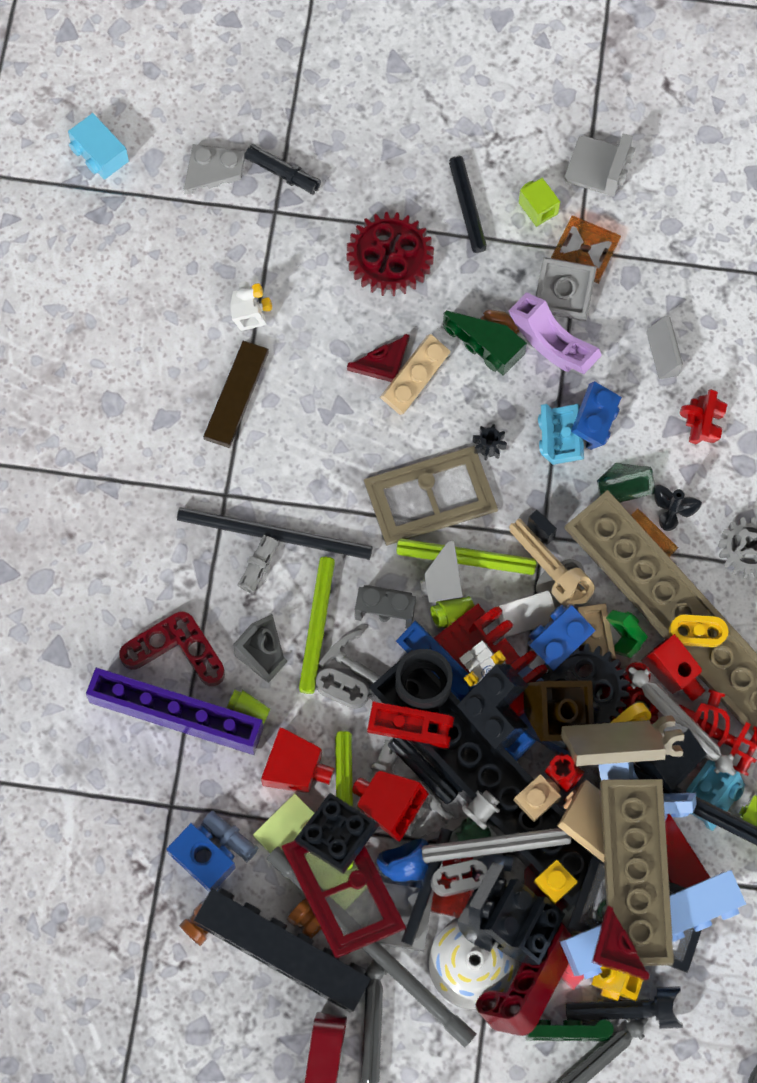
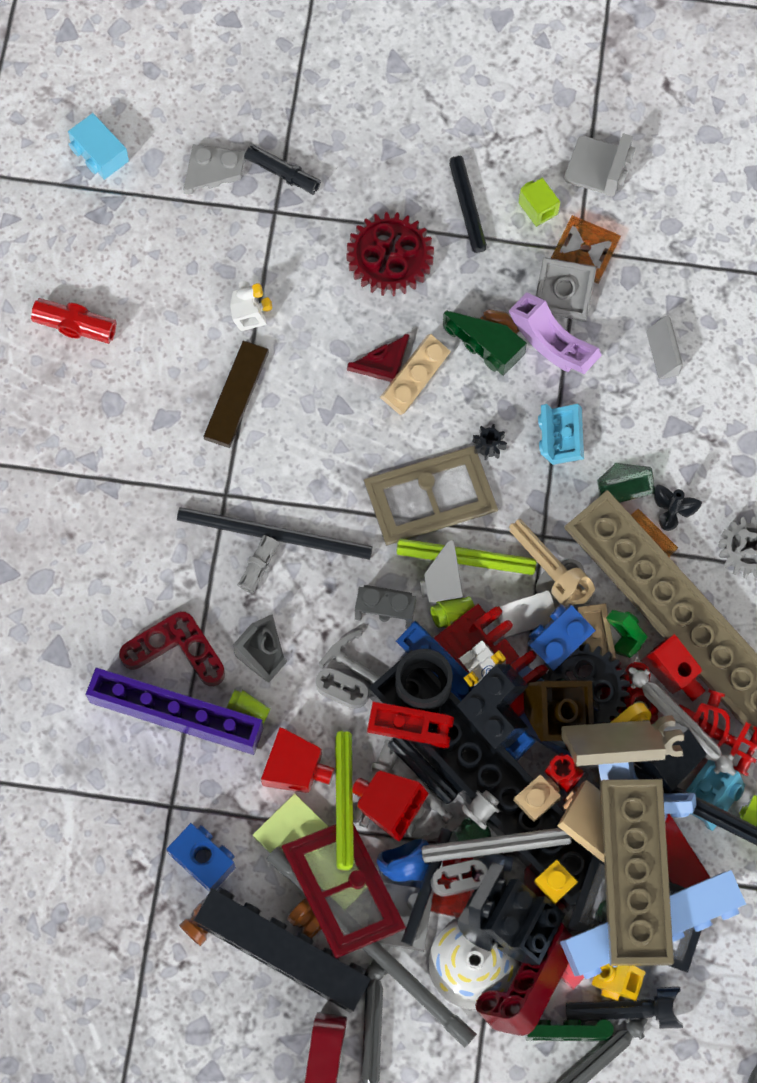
(73, 320): none -> red piece
(229, 836): sand blue pin -> none
(316, 625): lime axle -> none
(336, 833): black tile -> none
(542, 527): black tile -> none
(596, 415): blue bracket -> none
(616, 949): dark red tile -> none
(697, 630): yellow plate -> none
(700, 416): red hips -> none

